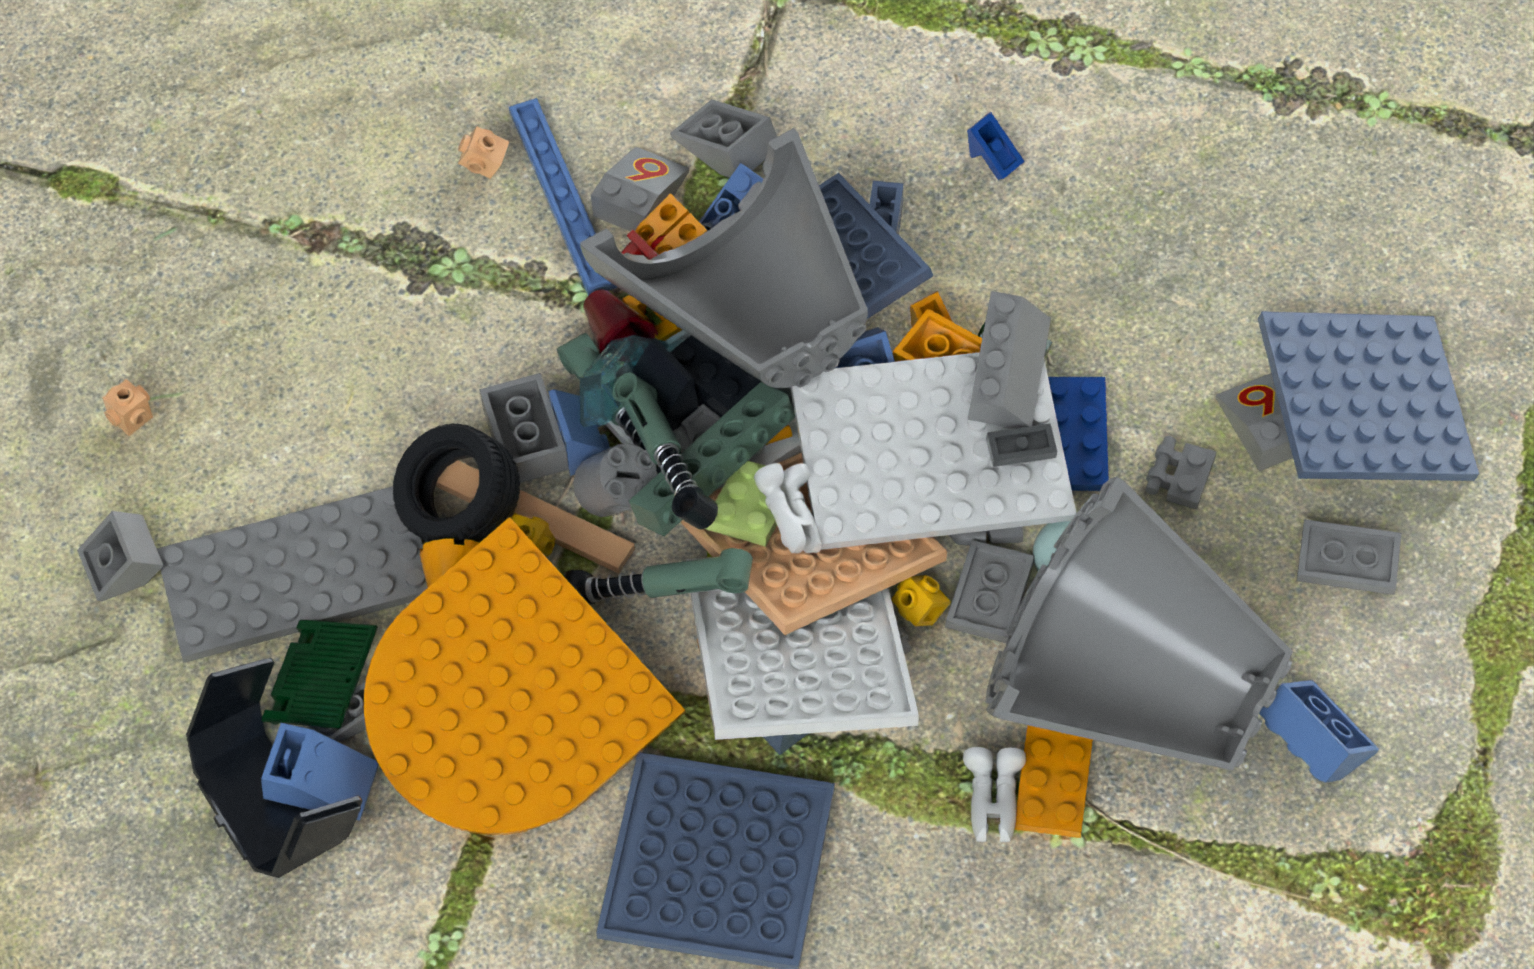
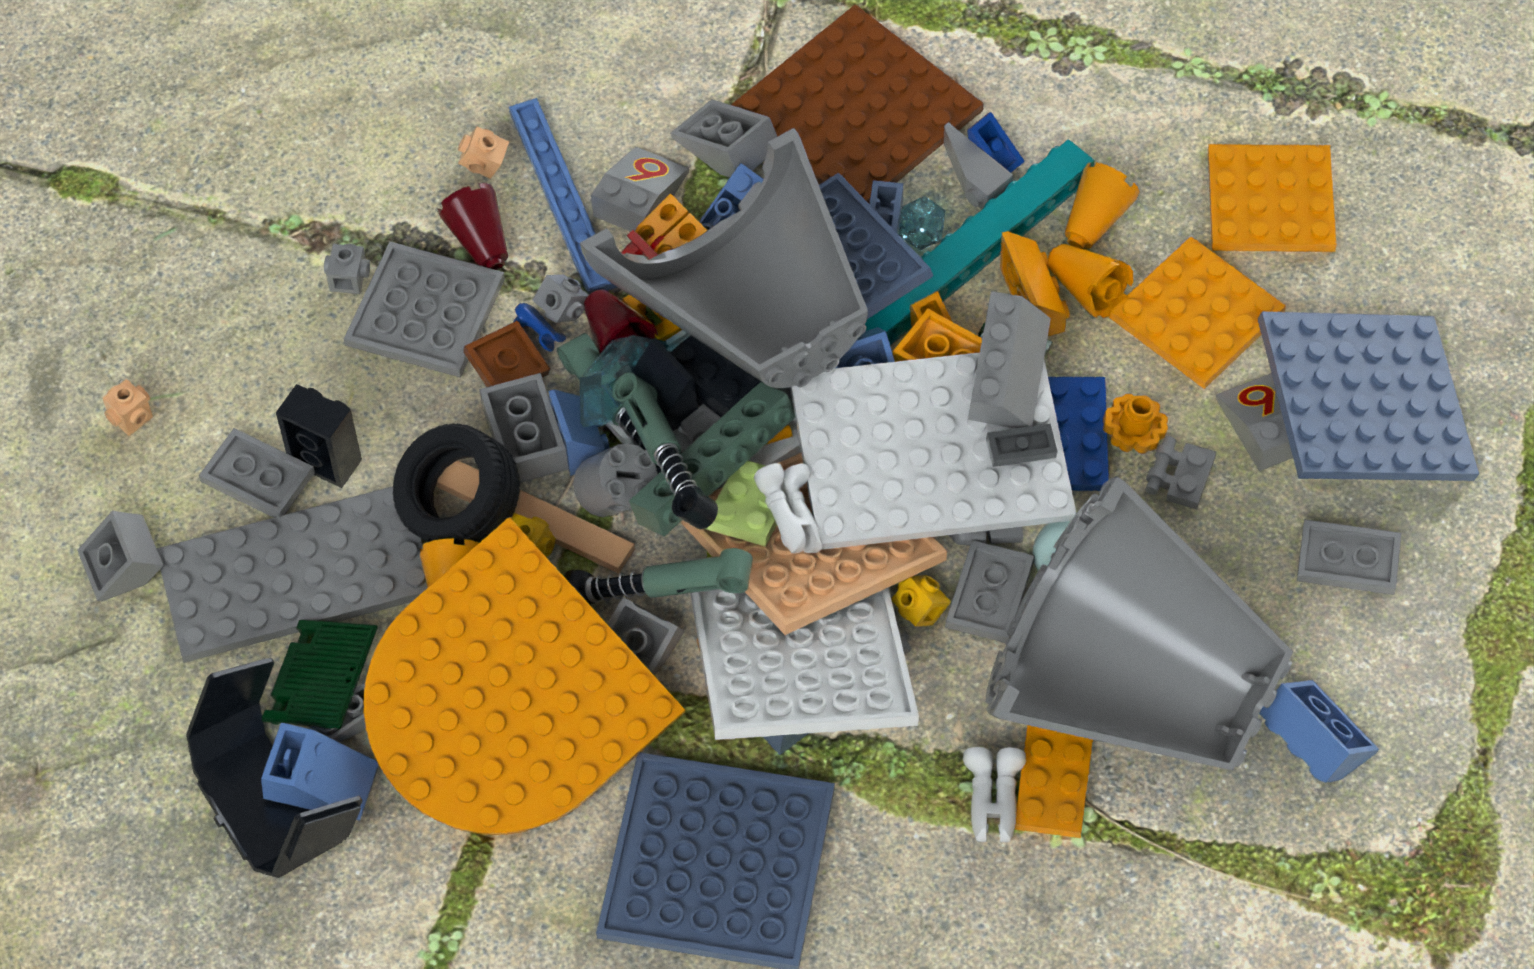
(256, 474): none -> light grey plate
(320, 434): none -> black brick
(346, 268): none -> light grey brick
(424, 308): none -> light grey plate
(477, 224): none -> dark red cone
(505, 356): none -> dark orange plate
(531, 317): none -> blue piece
(561, 298): none -> light grey brick
(645, 634): none -> light grey slope
(861, 102): none -> dark orange plate
(922, 223): none -> clear light blue brick
(976, 170): none -> light grey slope
(979, 238): none -> teal brick
(1028, 276): none -> light orange slope
(1091, 277): none -> light orange cone
(1098, 204): none -> light orange cone
(1135, 423): none -> light orange plant
(1195, 312): none -> light orange plate
(1271, 198): none -> light orange plate

